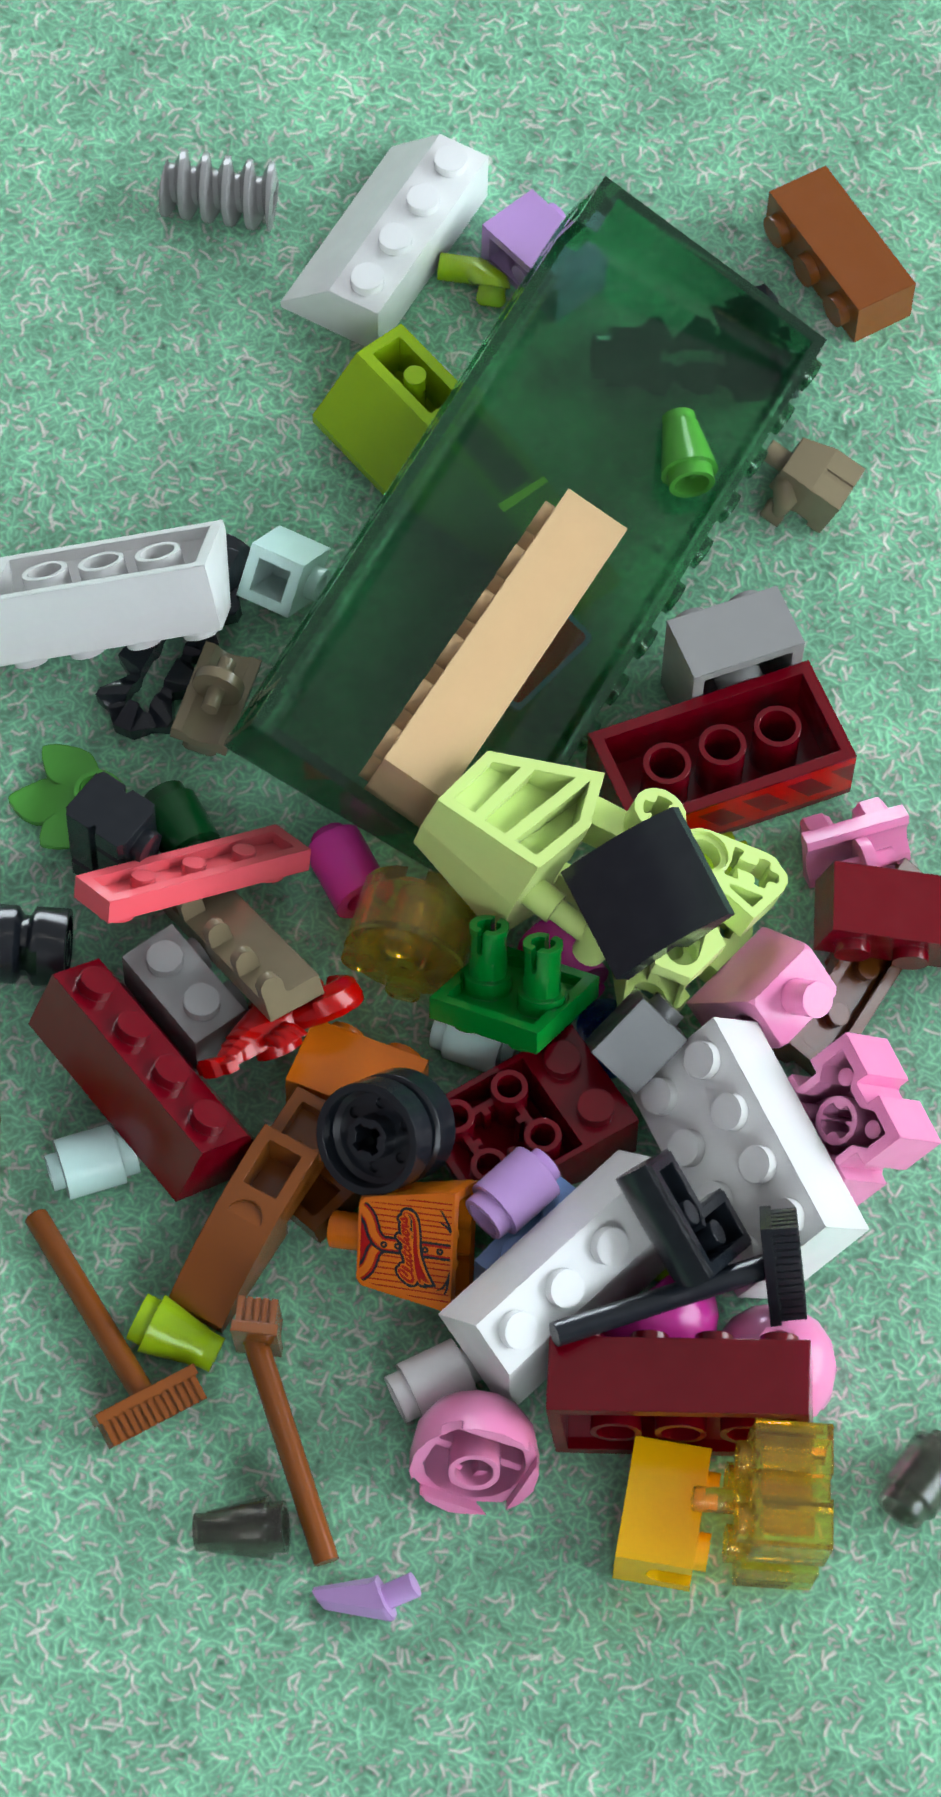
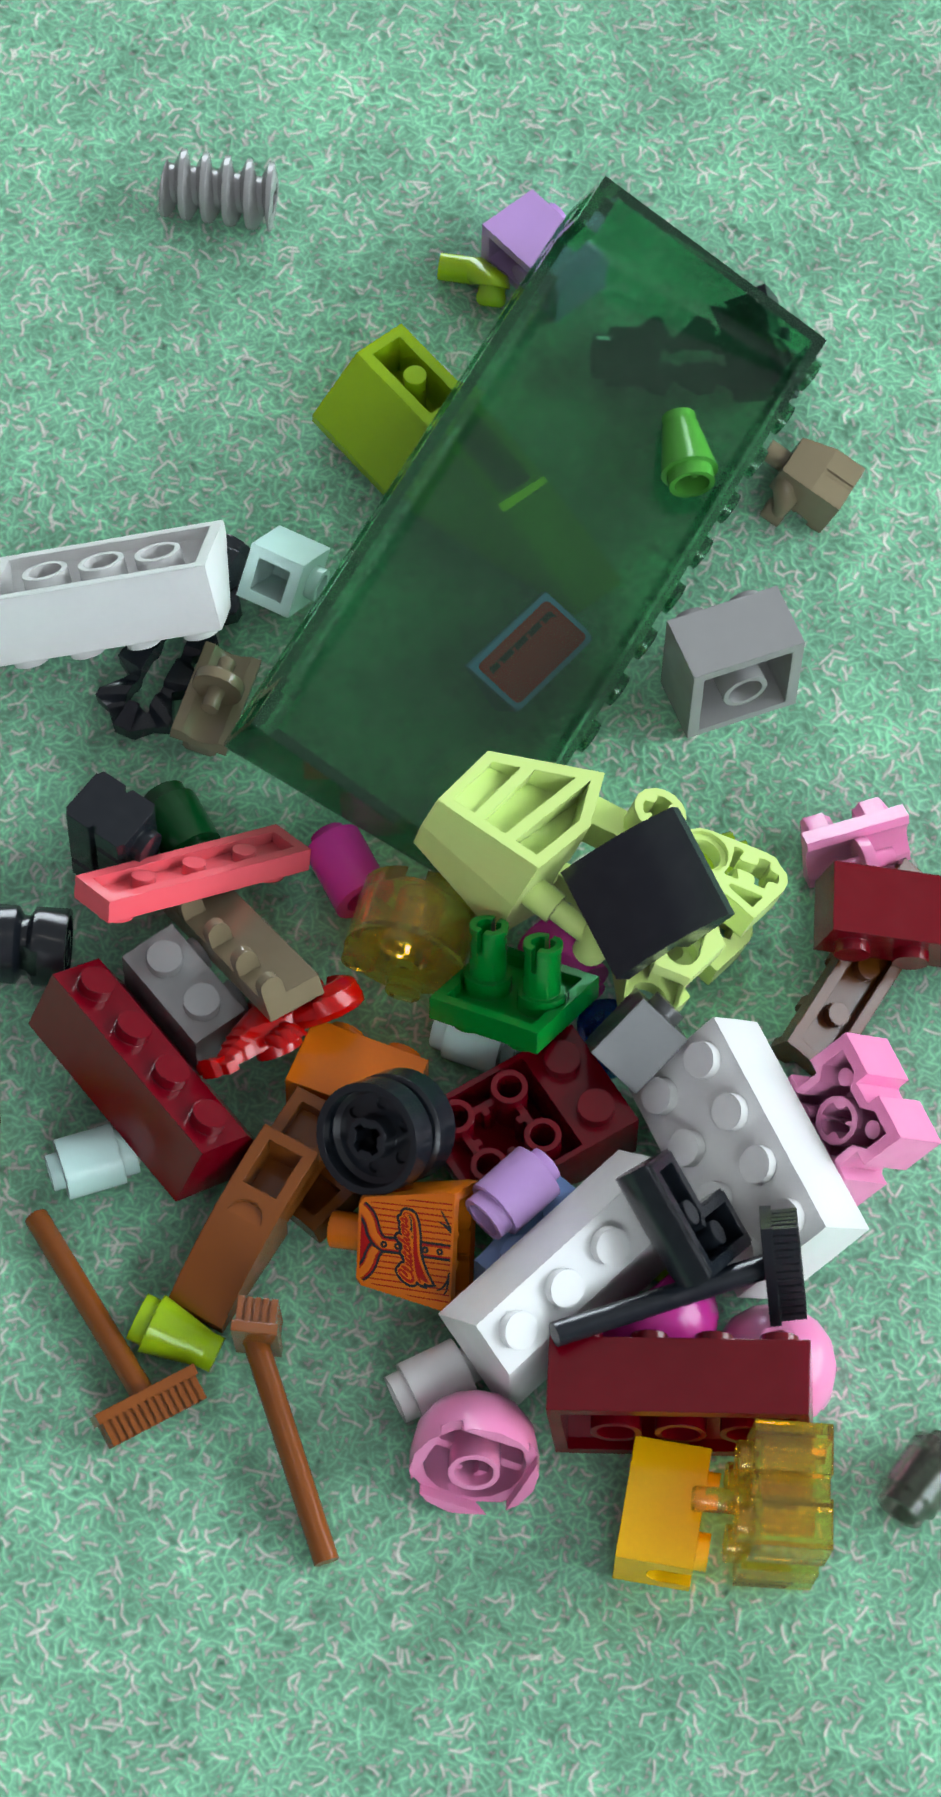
(46, 800): bright green plate -> none
(244, 1529): clear smoke cone -> none
(368, 1596): lavender bar -> none
(391, 238): white slope -> none
(491, 655): tan brick -> none
(732, 752): dark red brick -> none
(768, 983): bright pink torso -> none
(838, 254): dark orange brick -> none

